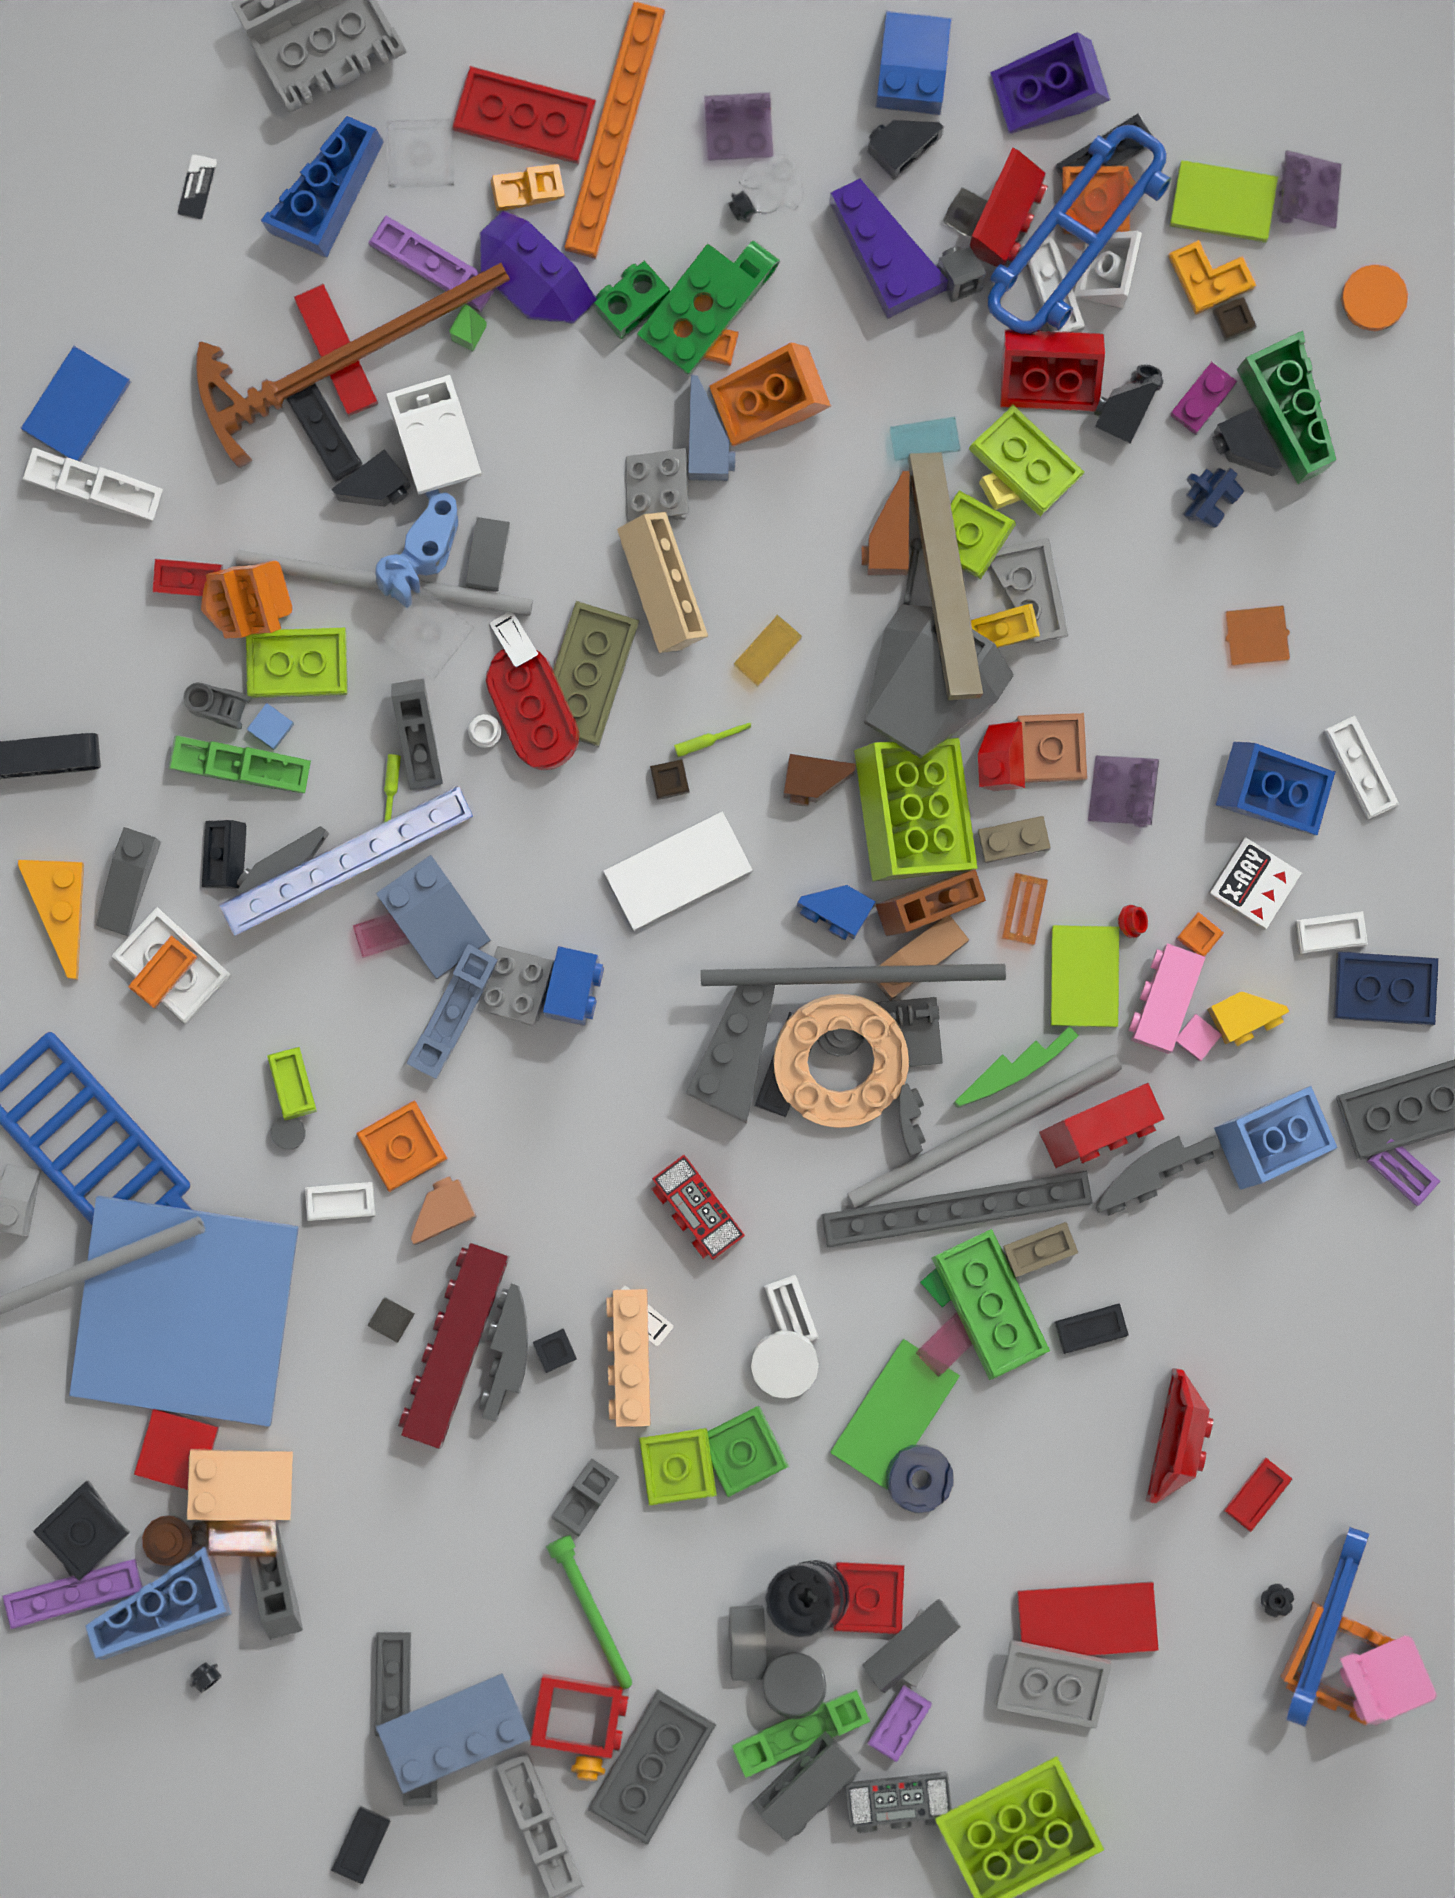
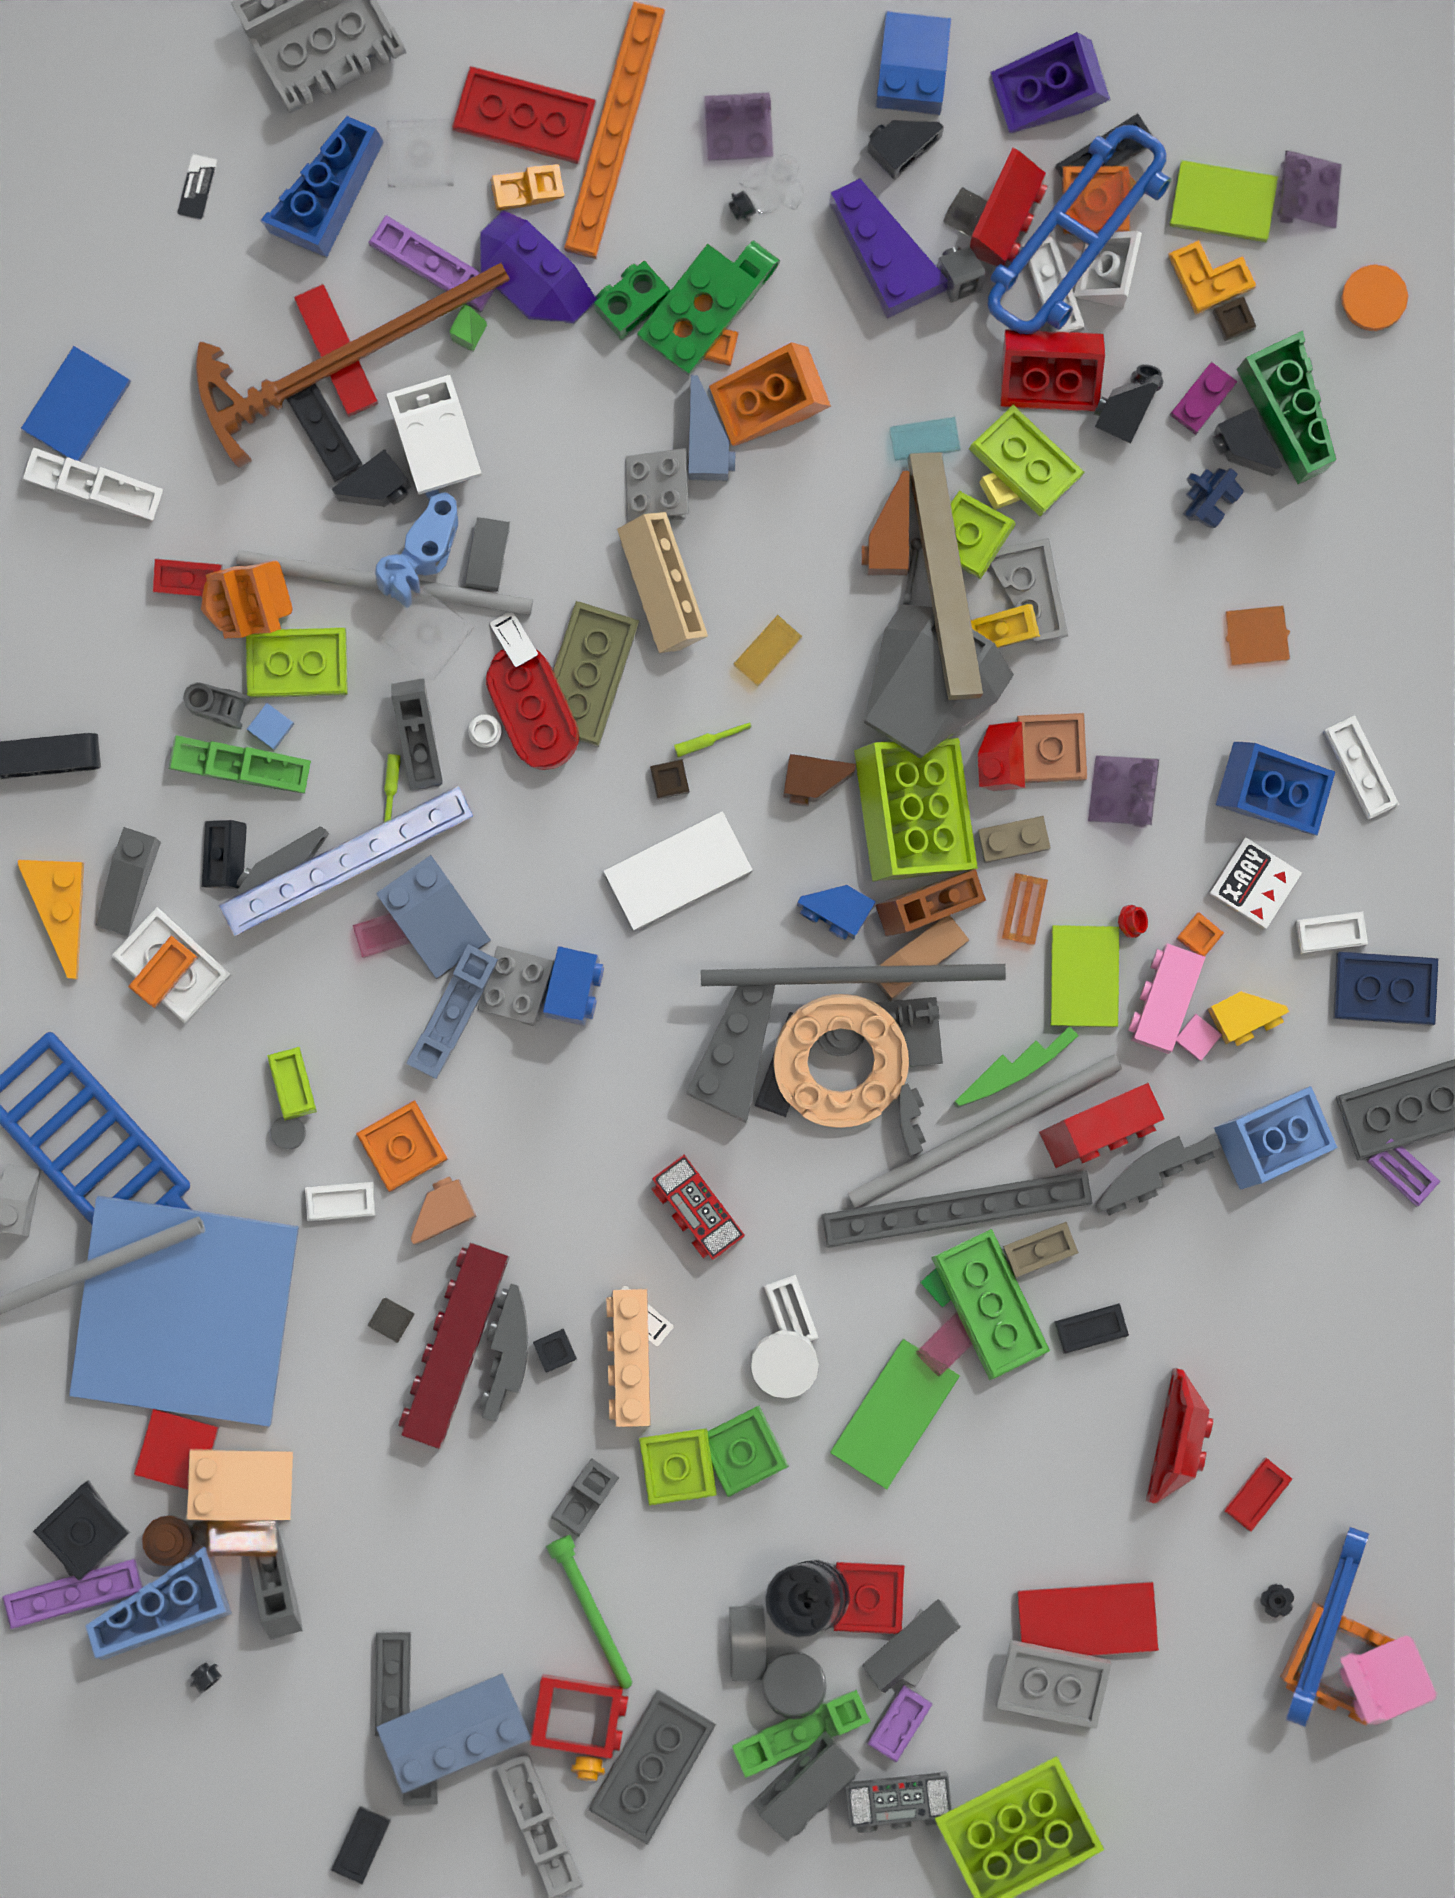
(903, 1468): dark blue tile -> none

